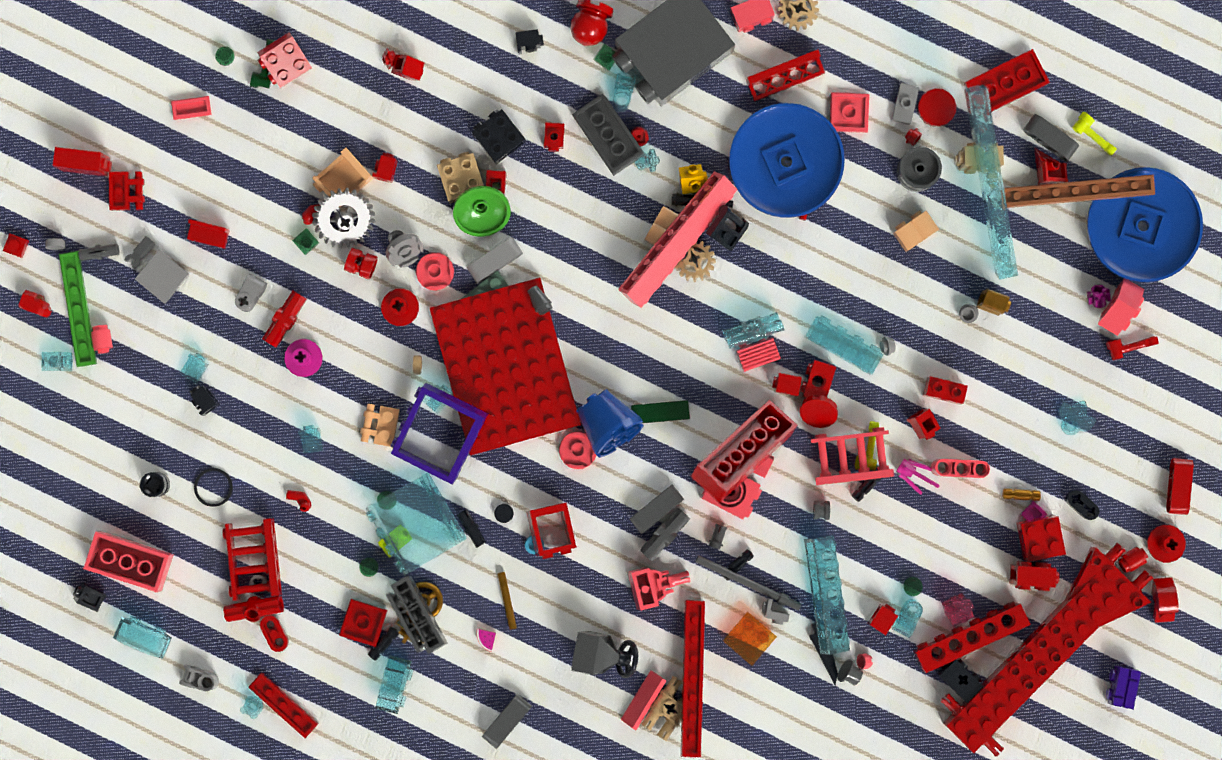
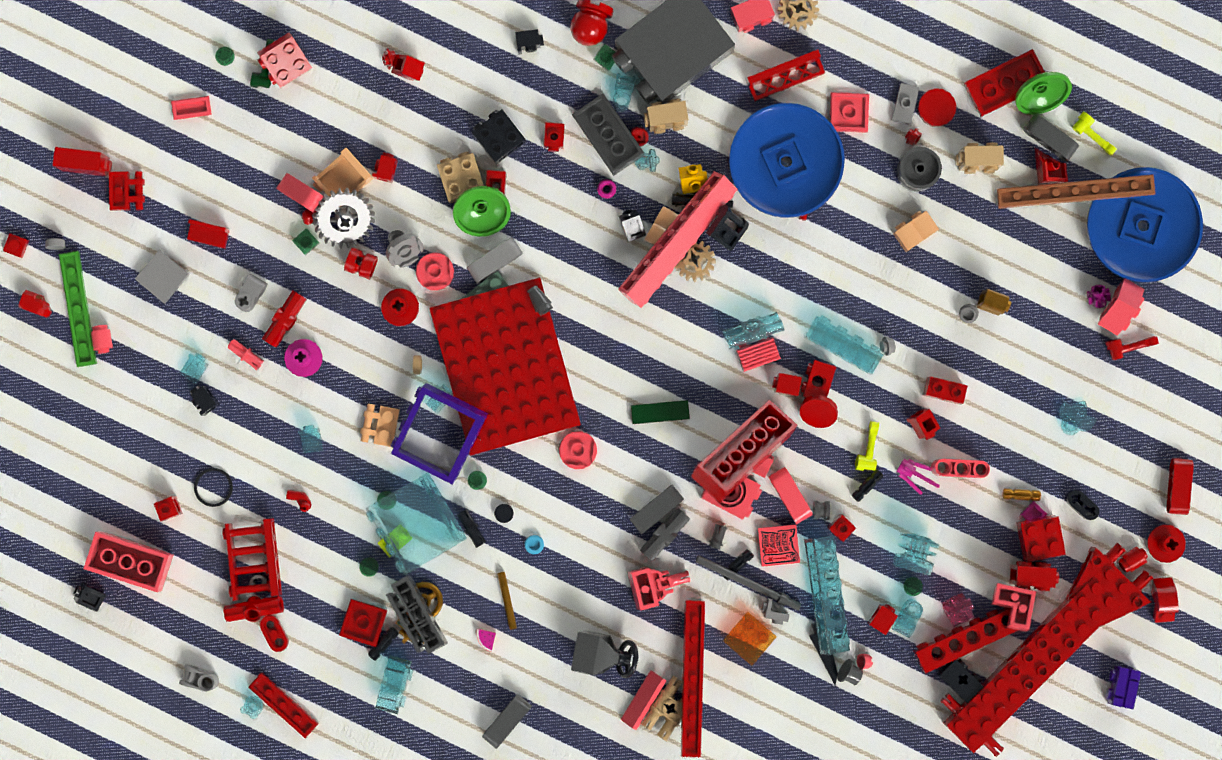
(56, 361): clear light blue bracket -> none
(90, 253): dark grey pin -> none
(140, 251): dark grey bar -> none
(142, 637): clear light blue brick -> none
(154, 484): black wheel -> none
(168, 508): none -> red brick
(245, 354): none -> coral axle
(299, 192): none -> coral beam
(477, 480): none -> clear green plate
(548, 553): red window -> none
(602, 184): none -> dark pink plate
(608, 422): blue cone -> none
(632, 225): none -> bracket
(666, 116): none -> tan brick
(778, 545): none -> coral tile
(790, 495): none -> coral beam
(841, 527): none -> red brick
(863, 473): coral fence -> none
(915, 554): none -> clear light blue wheel
(991, 181): clear light blue brick -> none
(1020, 604): none -> coral brick
(1043, 93): none -> bright green dish

